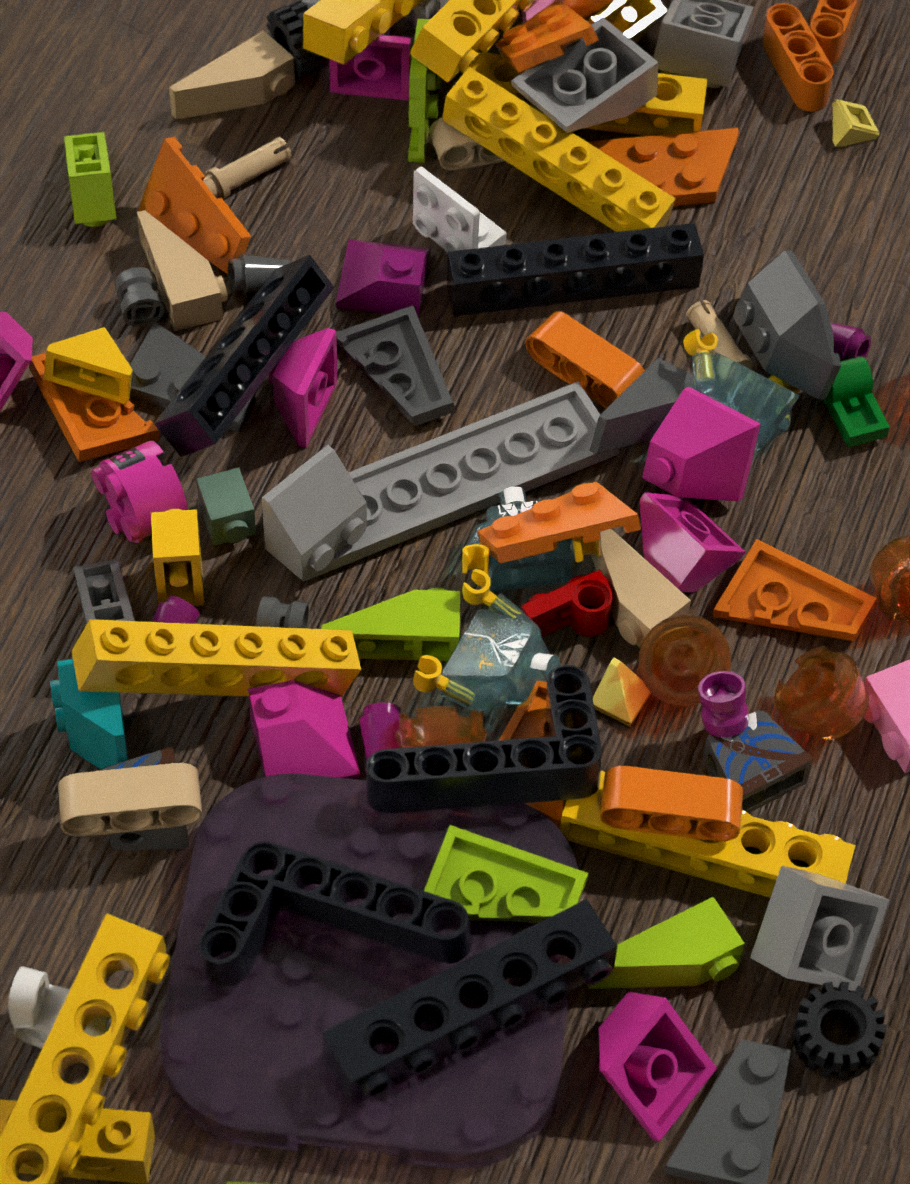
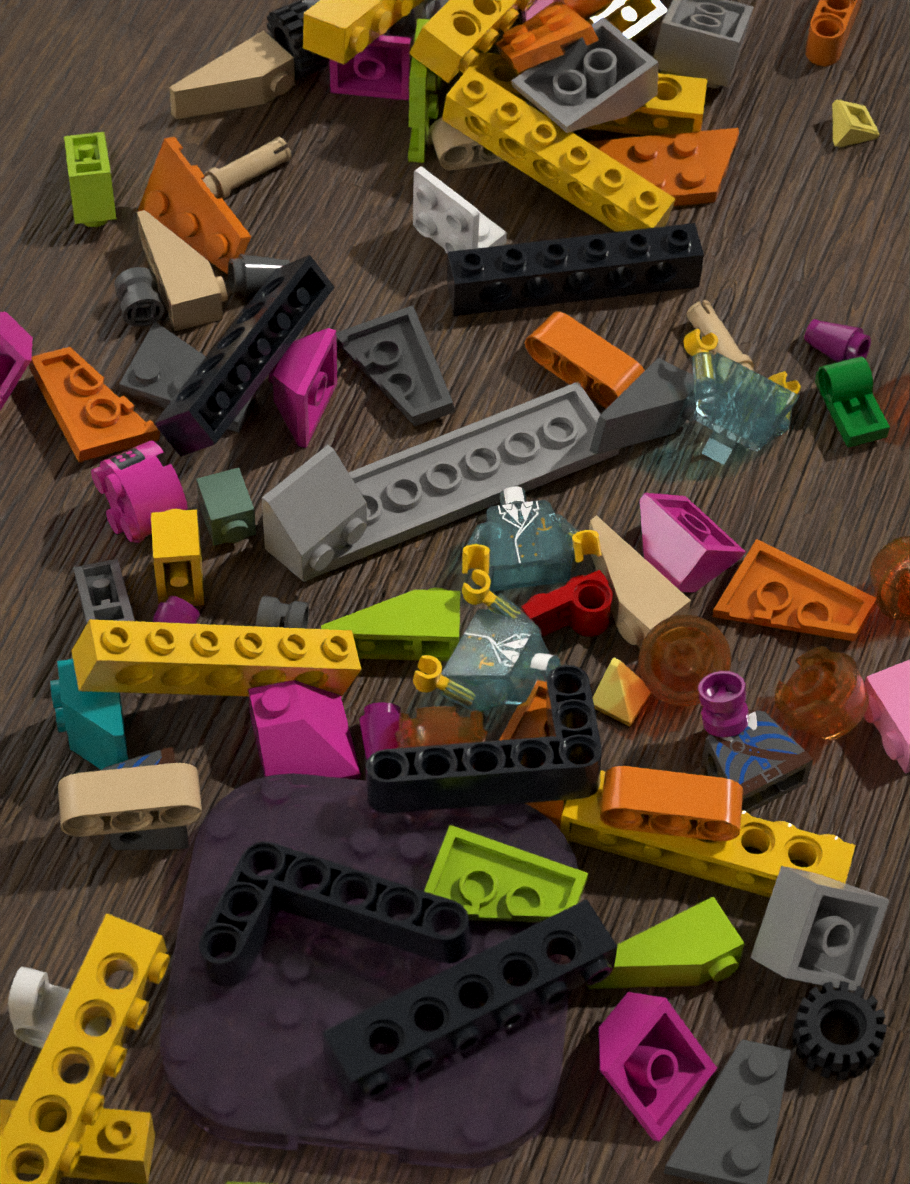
(90, 365): yellow slope -> none
(382, 277): magenta slope -> none
(570, 516): orange wing -> none
(702, 449): dark pink slope -> none
(789, 326): dark grey wedge -> none
(797, 57): orange beam -> none

